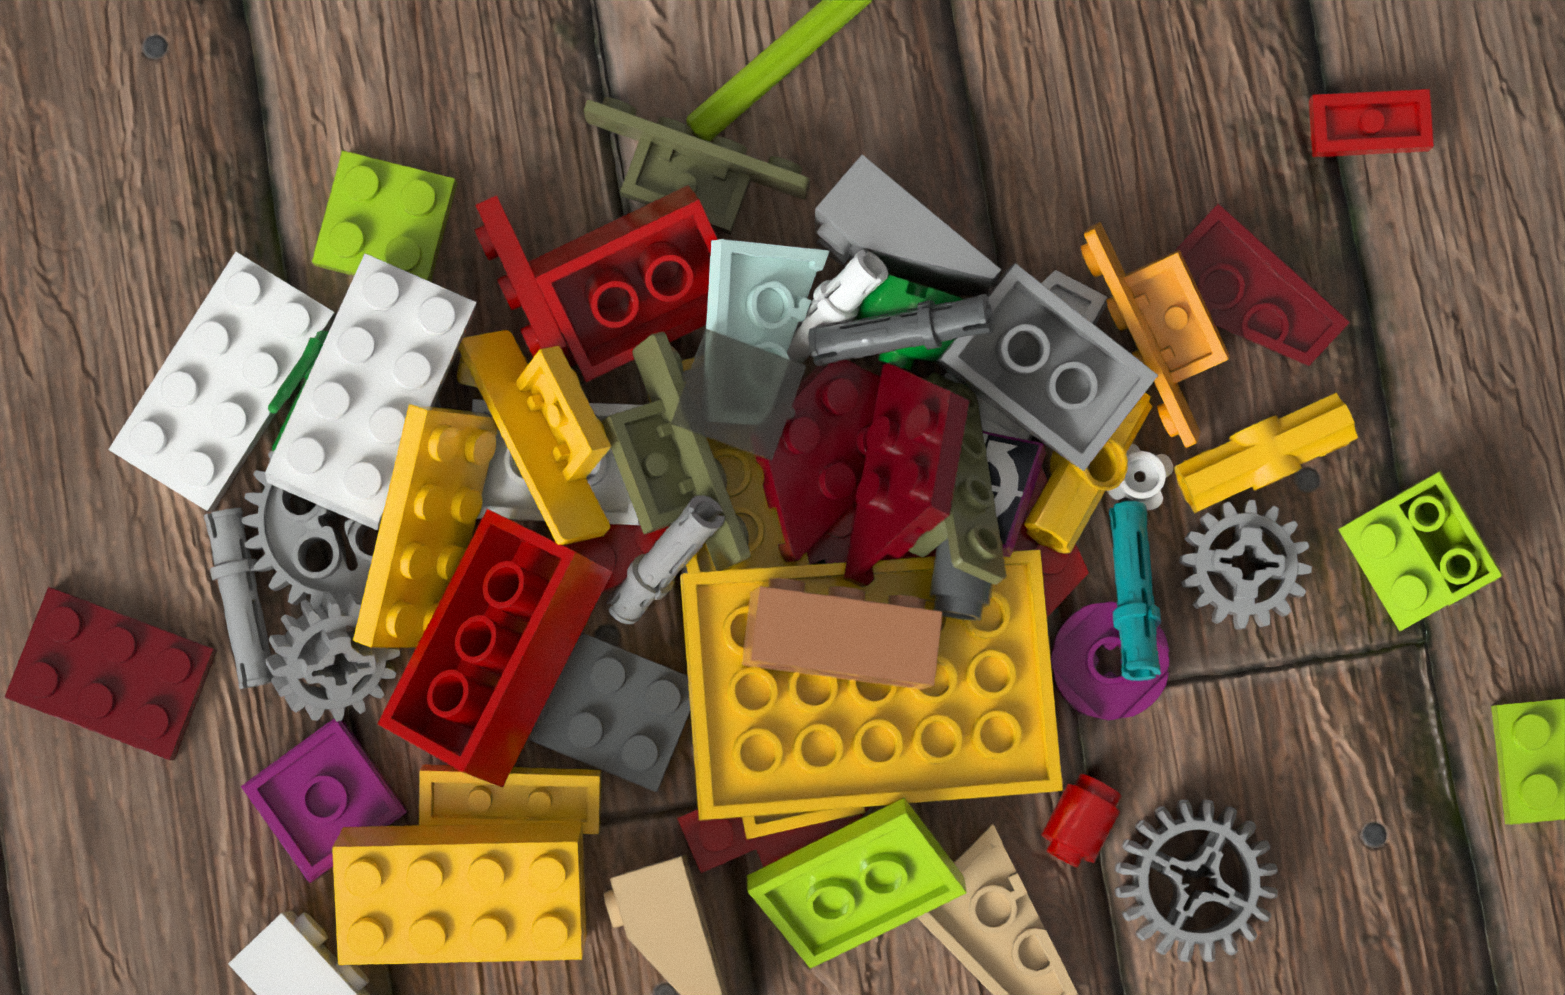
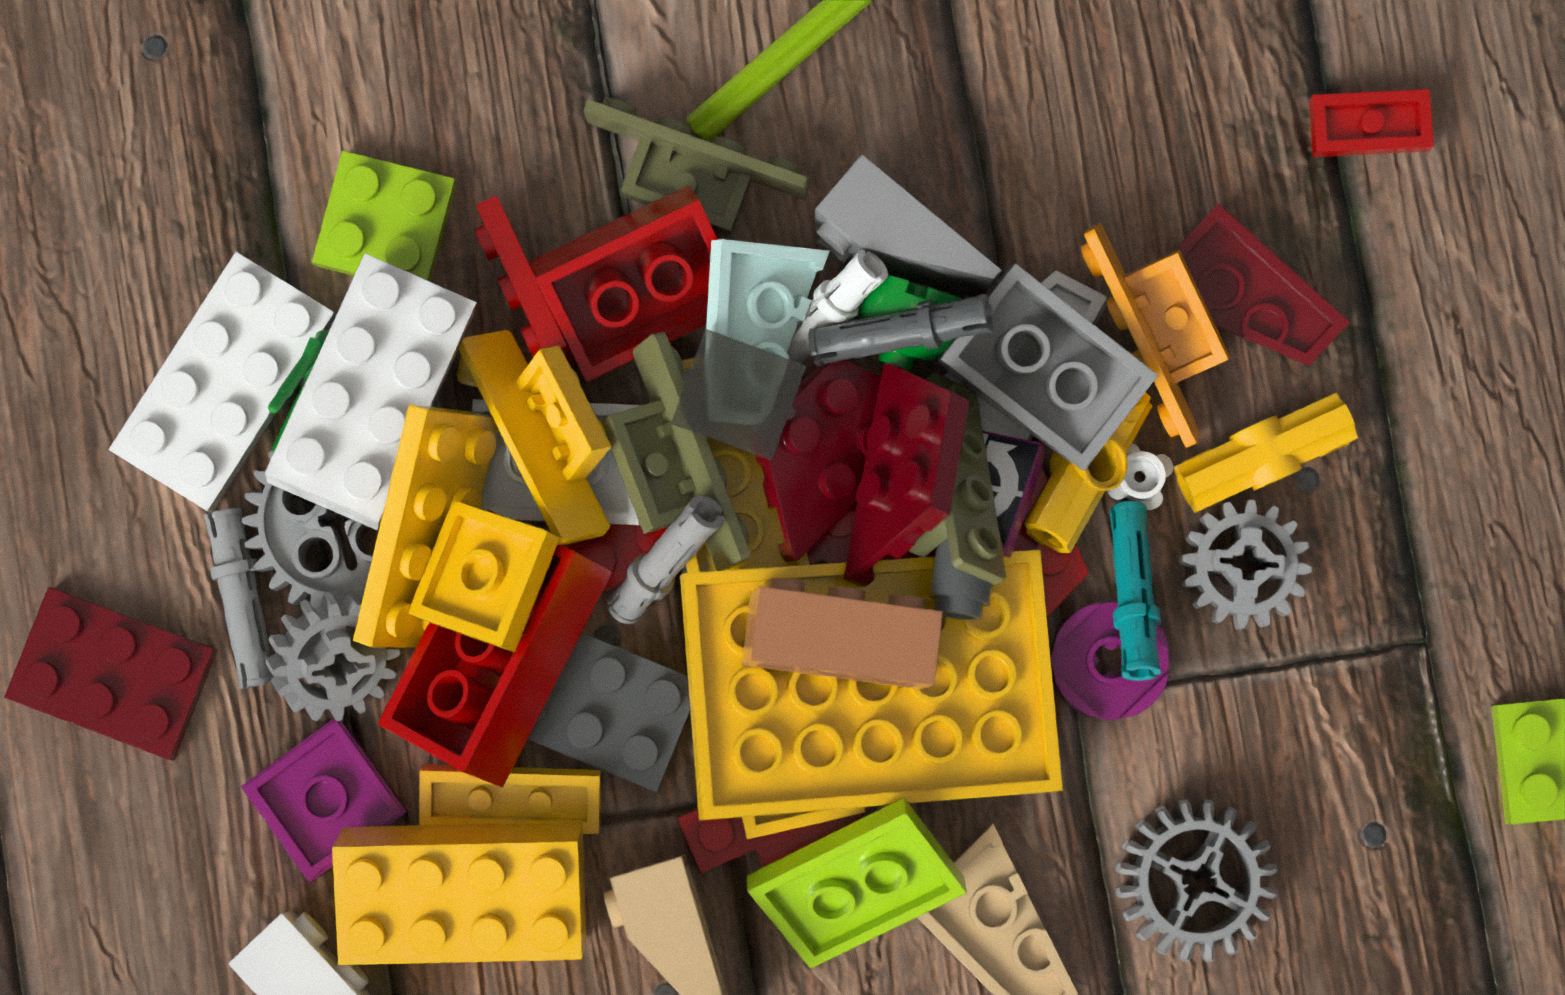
(483, 575): none -> yellow plate
(1082, 820): red brick -> none
(1420, 551): lime brick -> none

